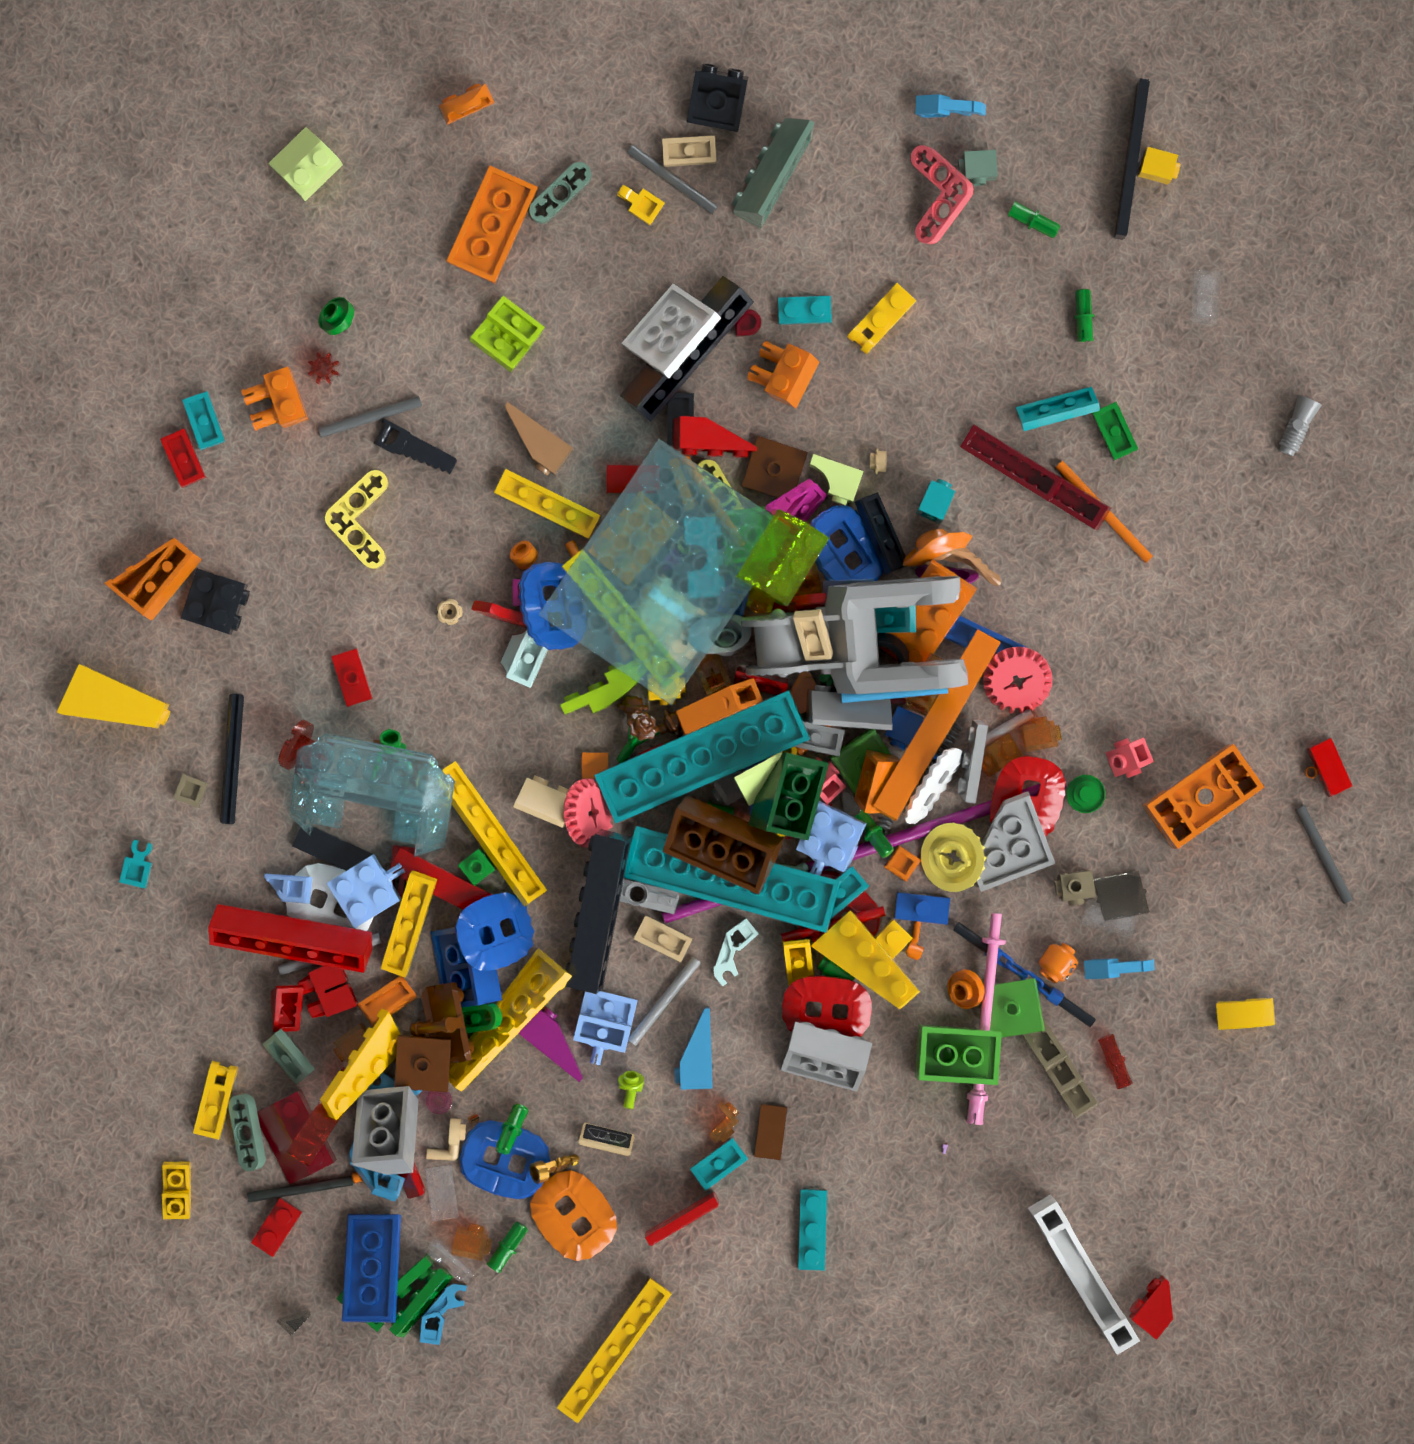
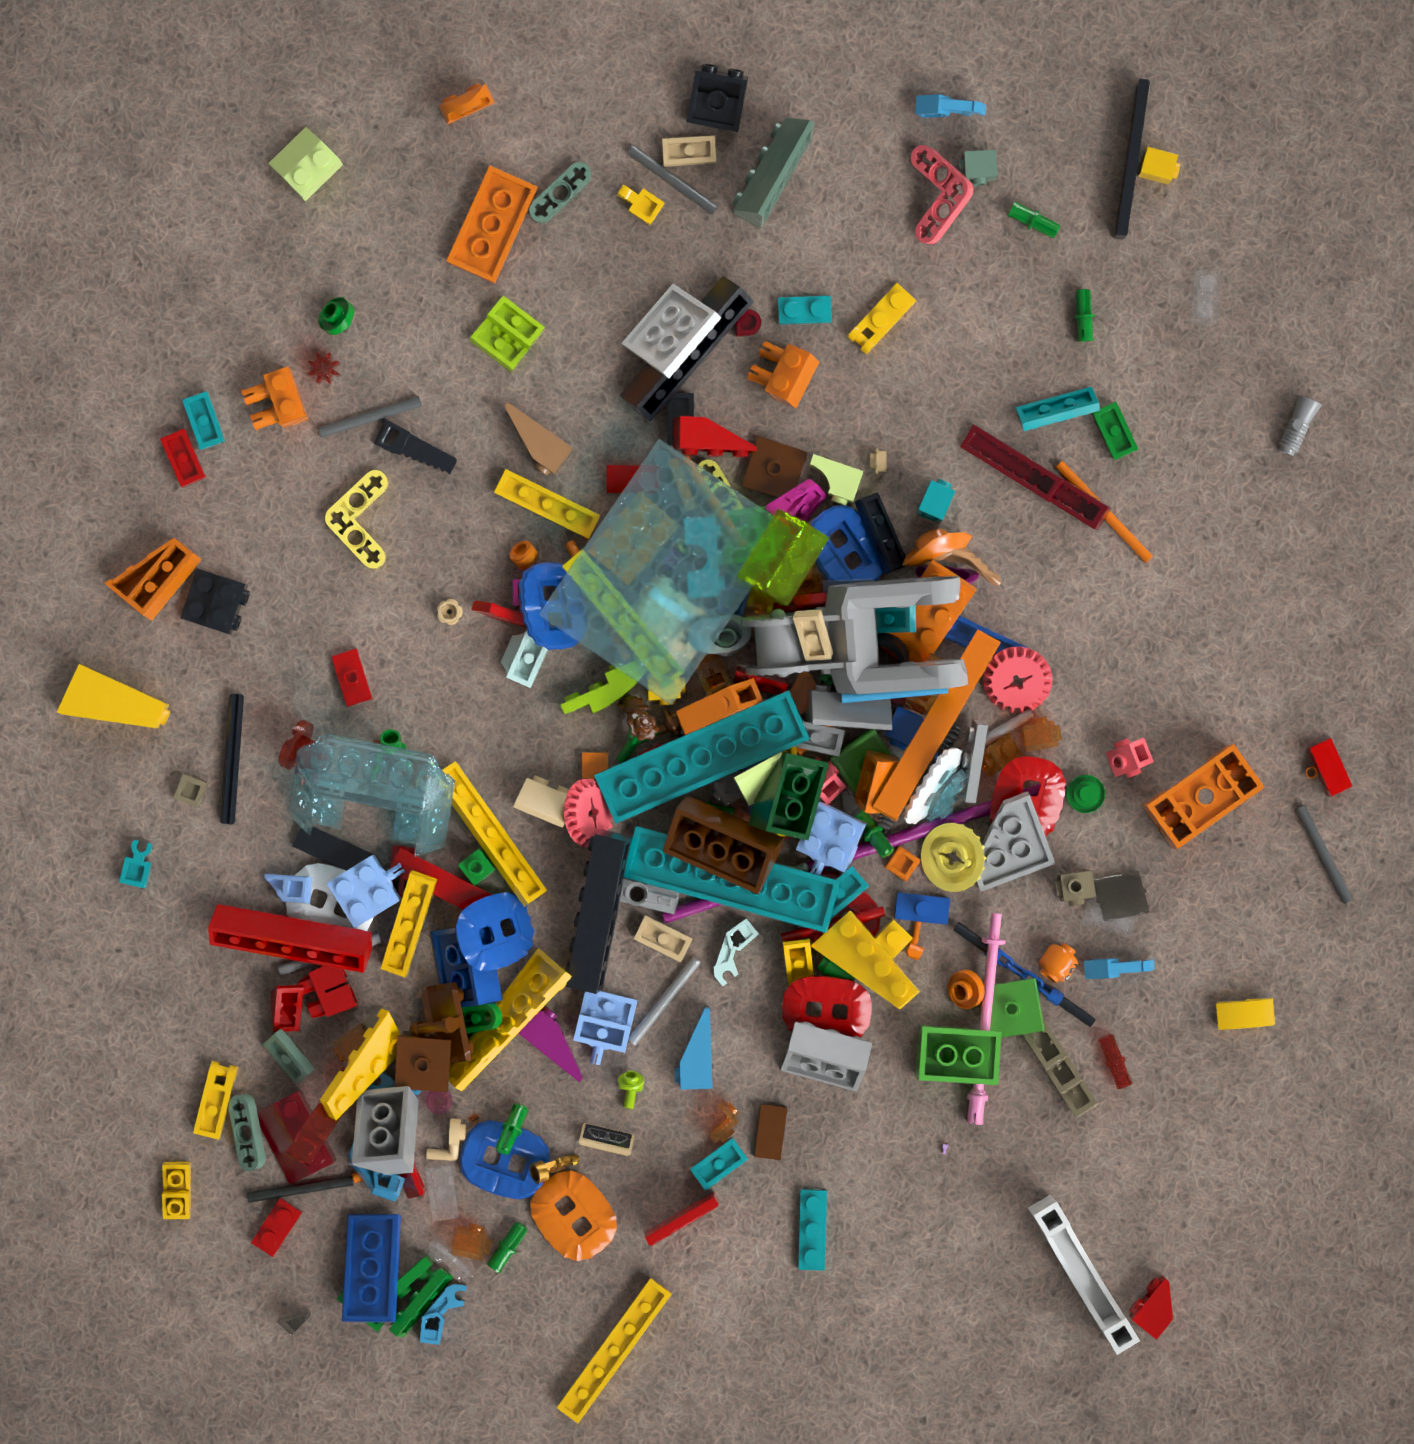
(390, 998): orange tile -> none
(946, 796): none -> clear light blue slope

